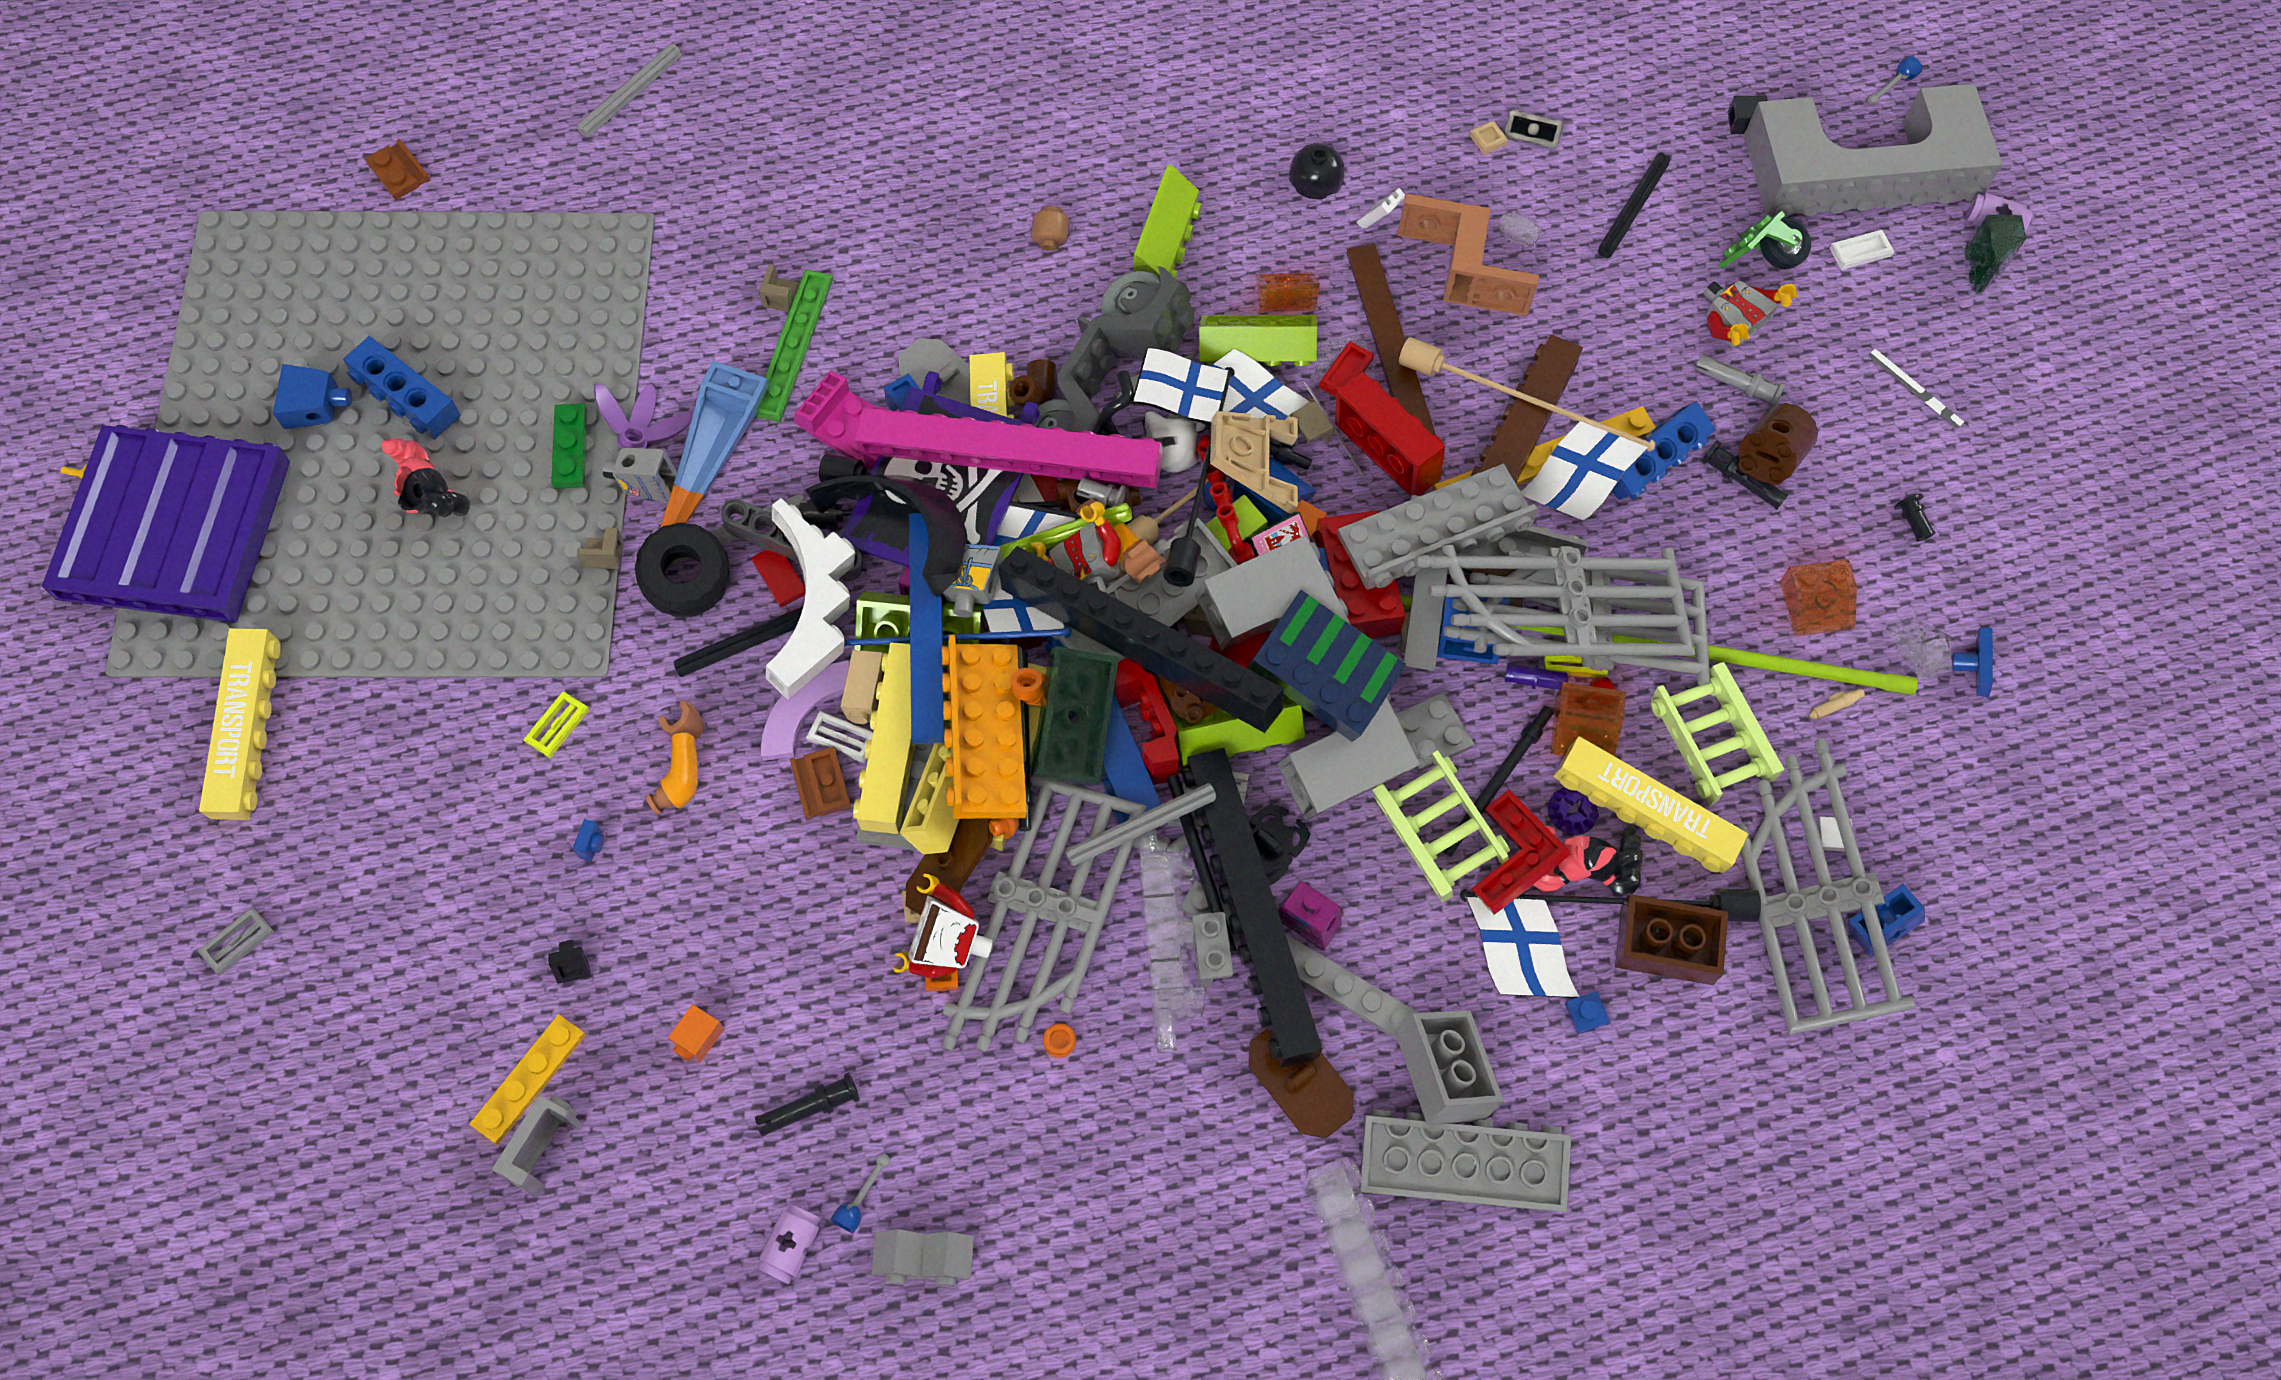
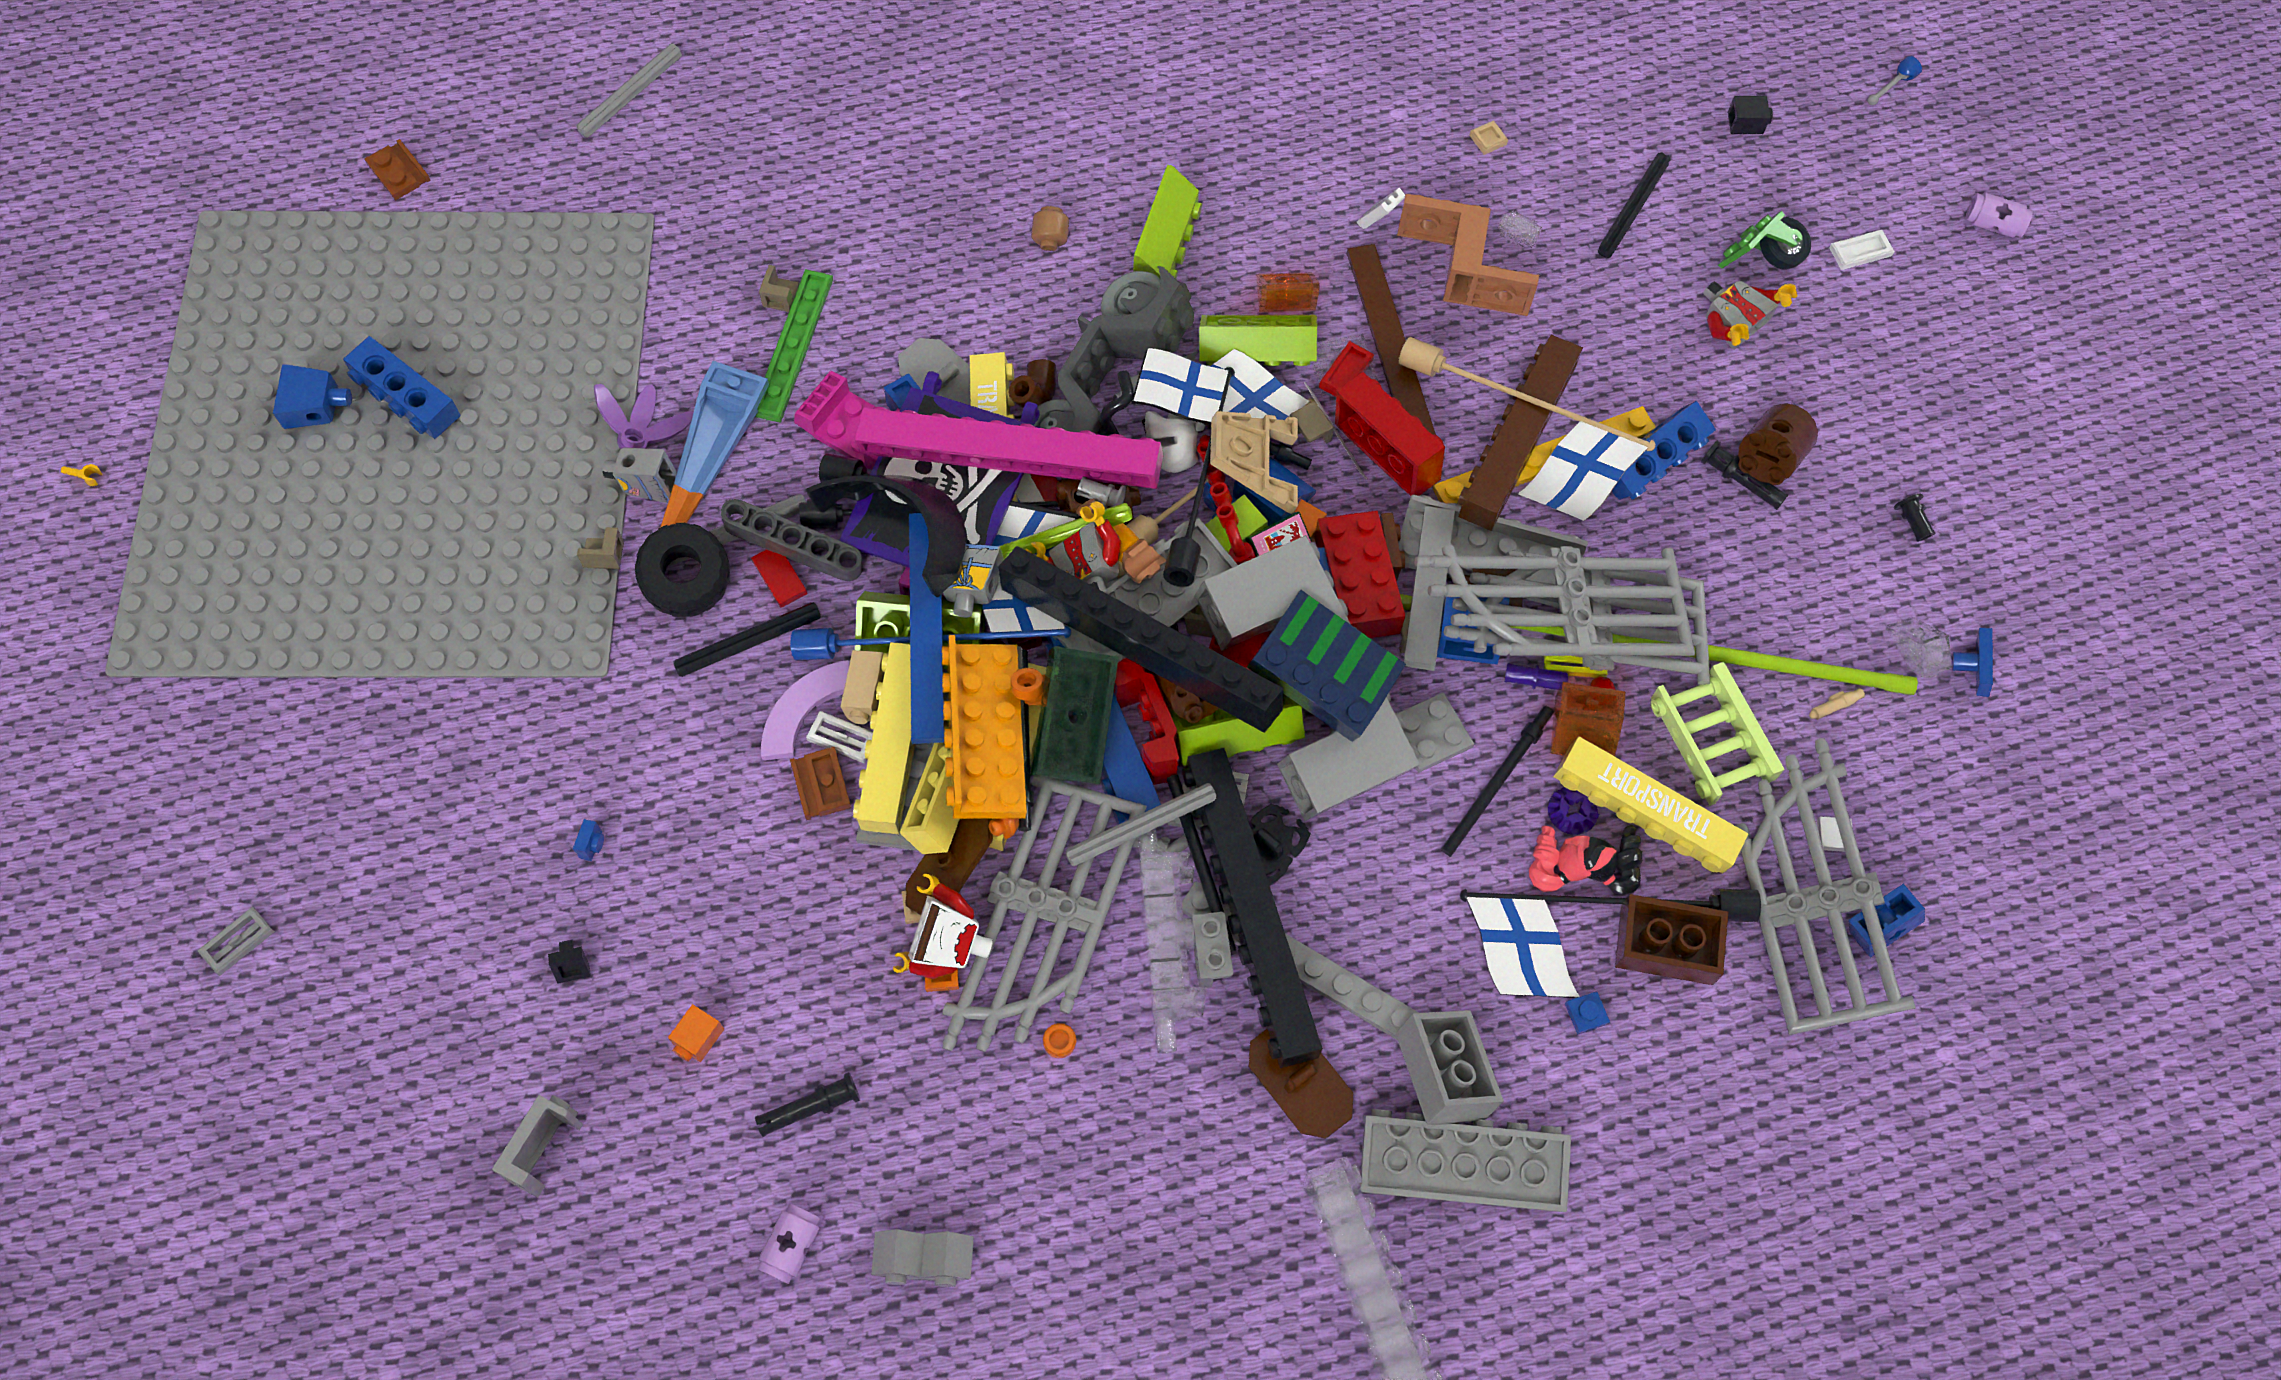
(167, 523): dark purple panel -> none
(240, 724): light yellow brick -> none
(419, 483): black hair -> none
(527, 1079): yellow plate -> none
(561, 736): neon yellow tile -> none
(569, 446): green plate -> none
(682, 778): piece -> none
(814, 640): white arch -> none
(849, 1213): hinge -> none
(1310, 914): magenta torso -> none
(1317, 171): black cylinder -> none
(1426, 853): yellowish green fence -> none
(1456, 515): light grey bracket -> none
(1533, 129): slope -> none
(1538, 853): red plate -> none
(1754, 384): light grey pin -> none
(1806, 173): light grey arch -> none
(1820, 597): clear orange slope -> none
(1916, 388): sticker -> none
(1993, 248): slope -> none

